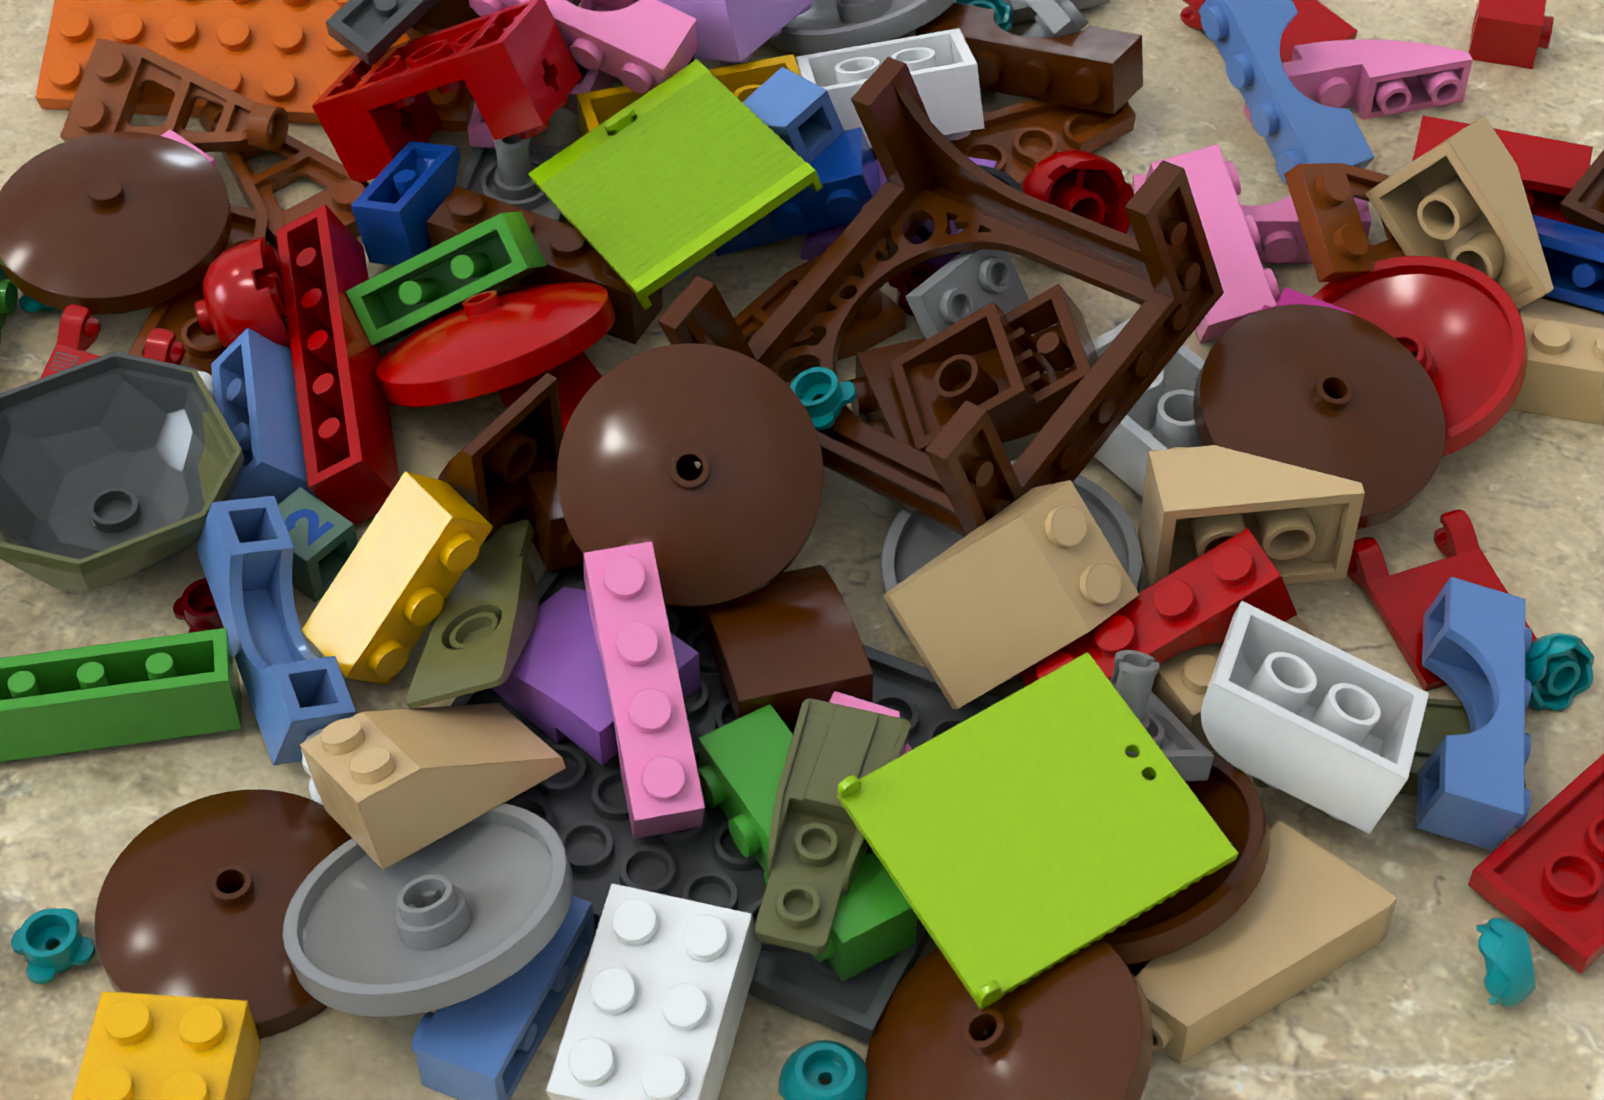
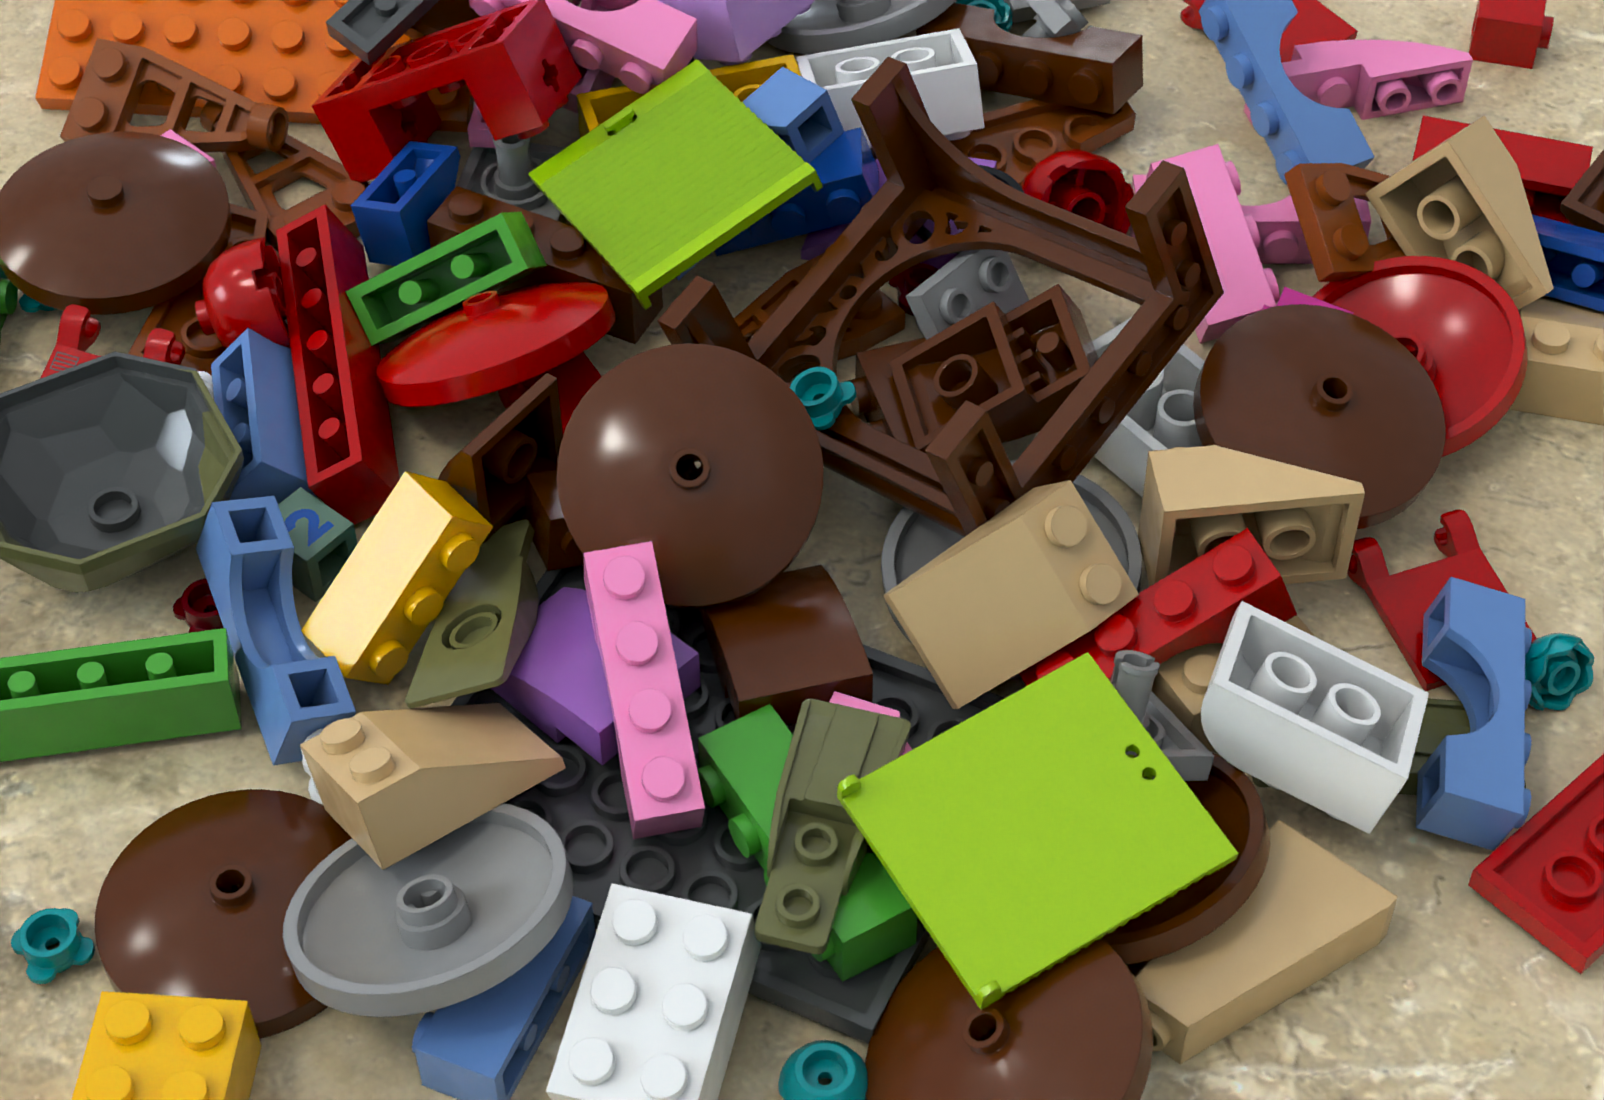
(1507, 962): teal plate -> none

